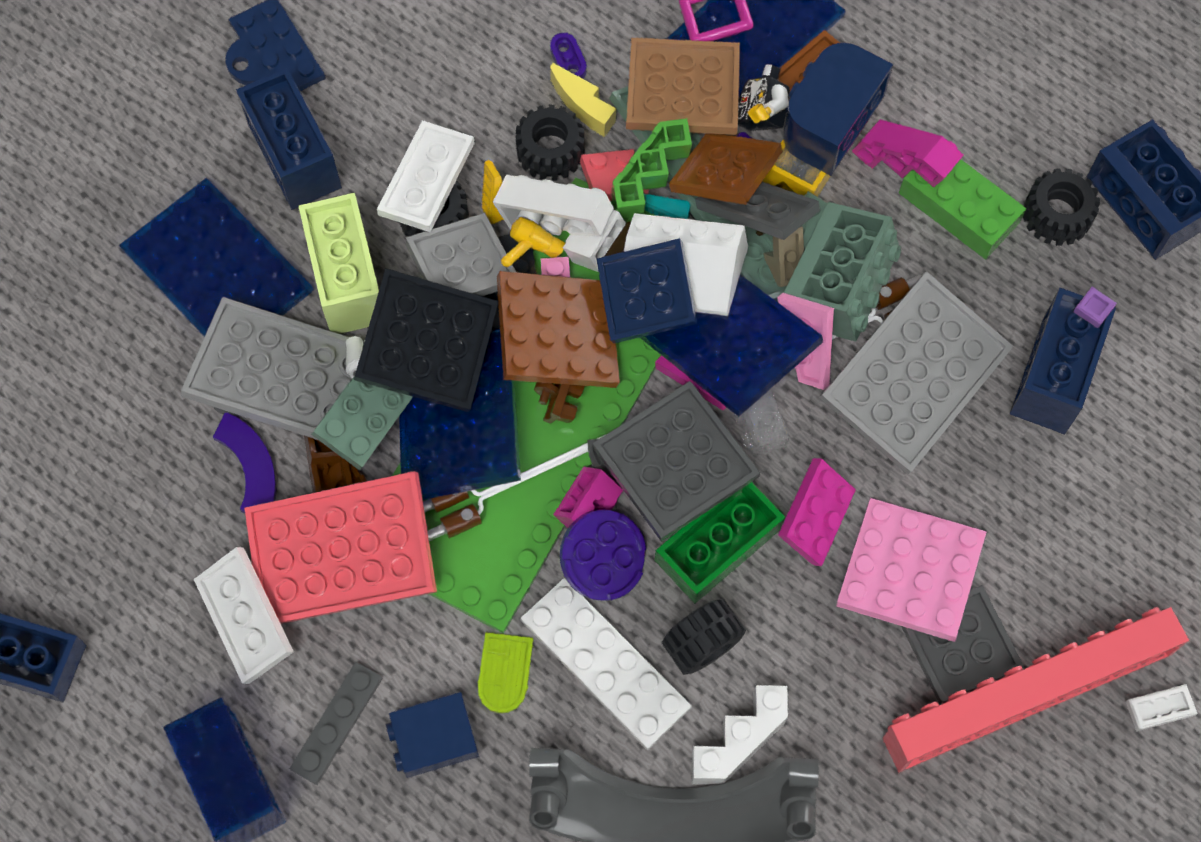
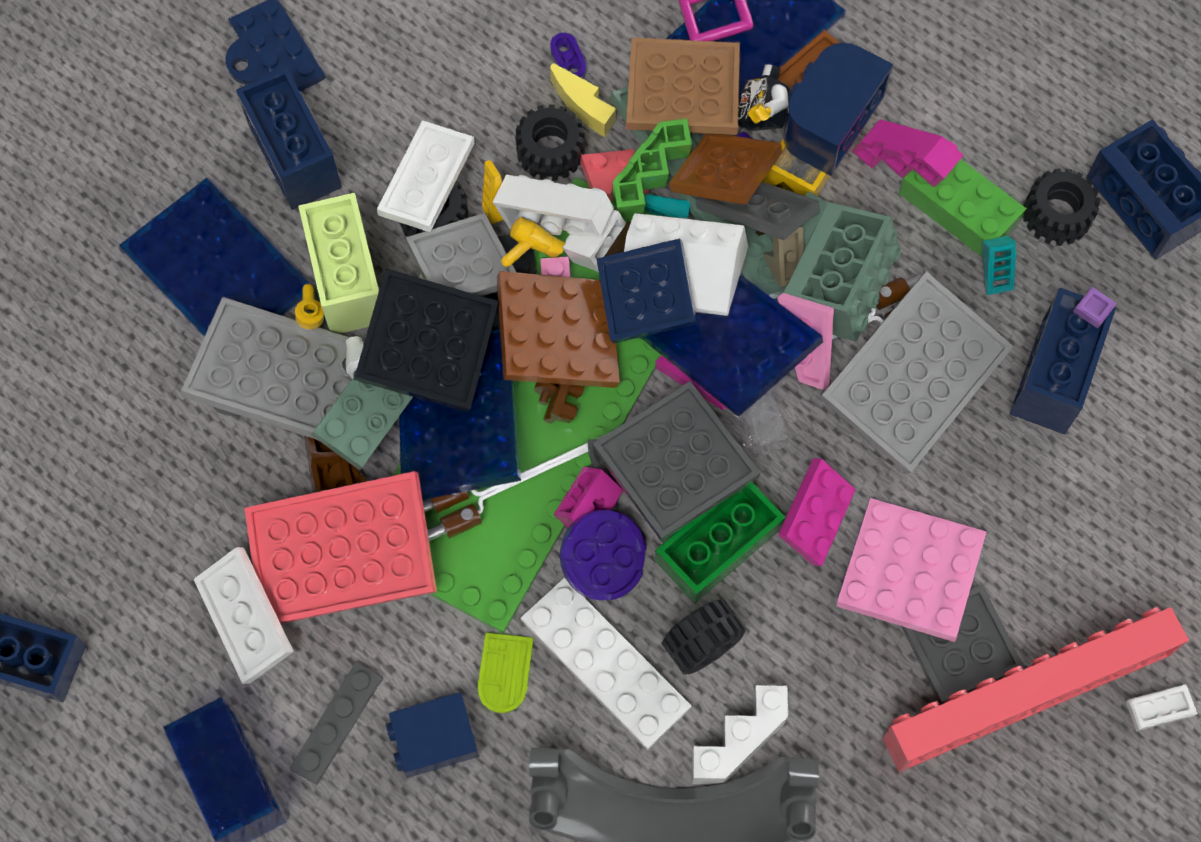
(254, 458): dark purple tile -> none
(304, 319): none -> yellow plate
(989, 248): none -> teal slope

